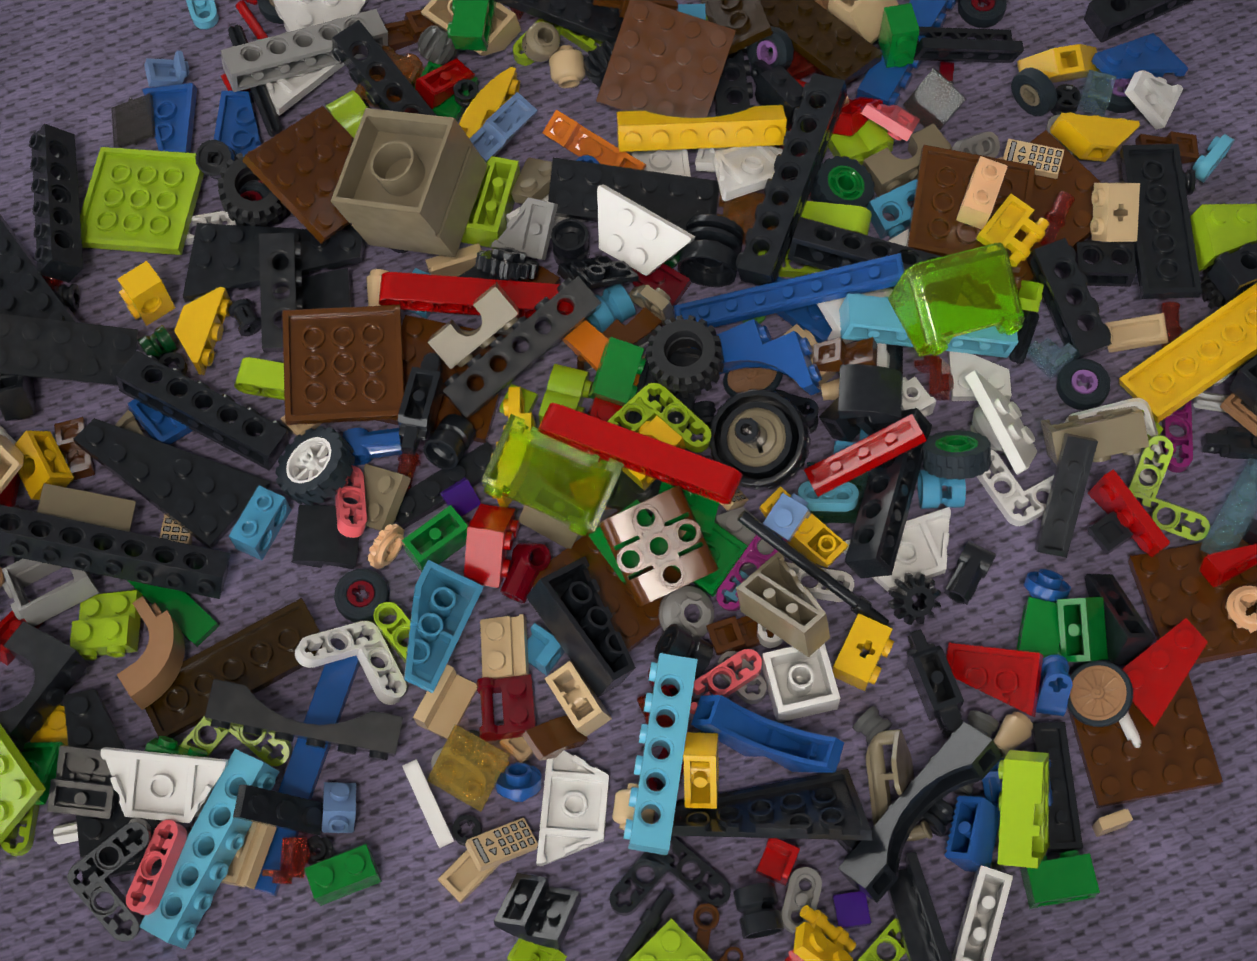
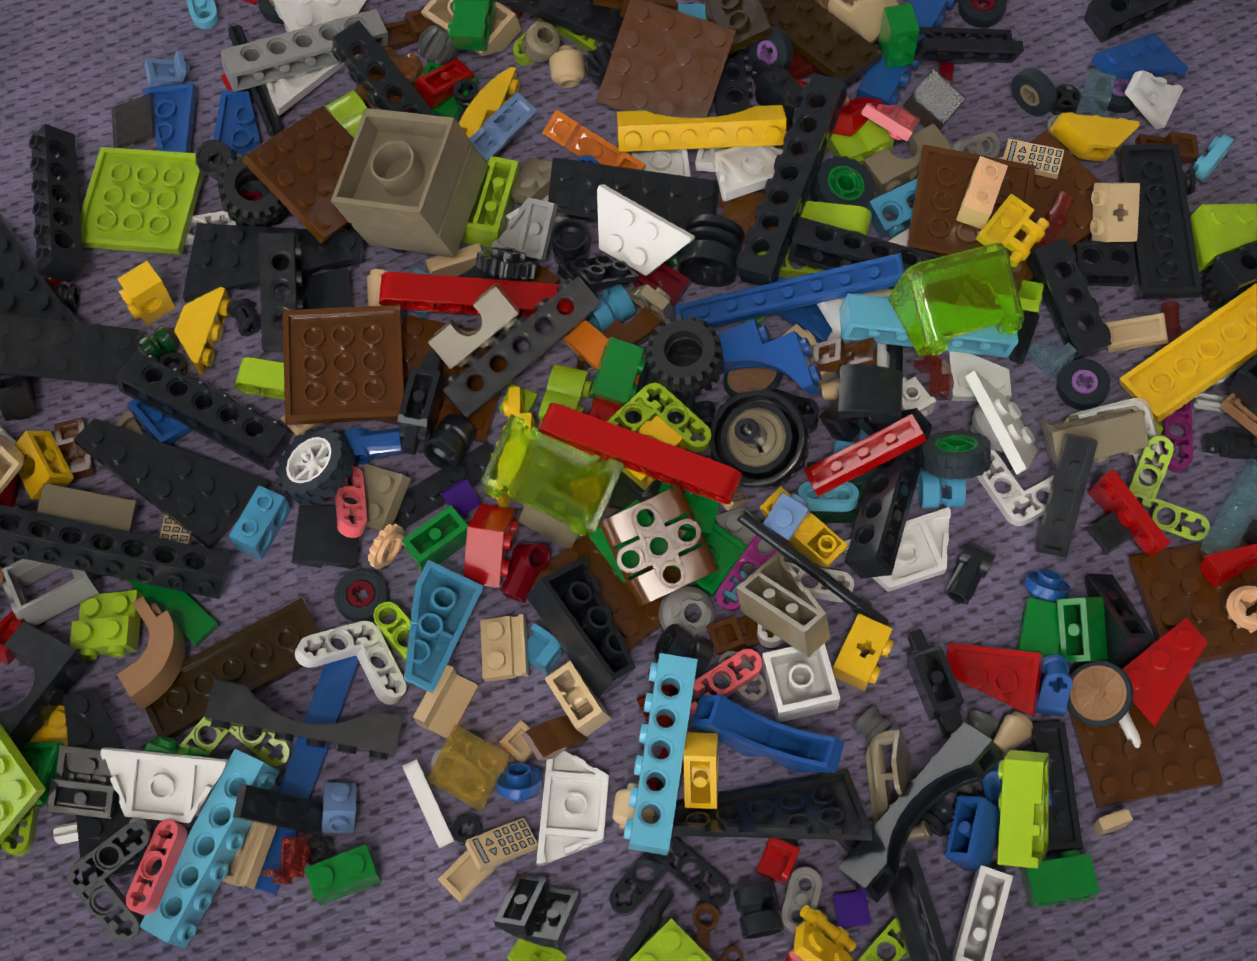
(251, 21): red bar -> none
(408, 465): clear red pin -> none
(517, 705): dark red plate -> none
(925, 595): black gear -> none
(1062, 62): yellow slope -> none

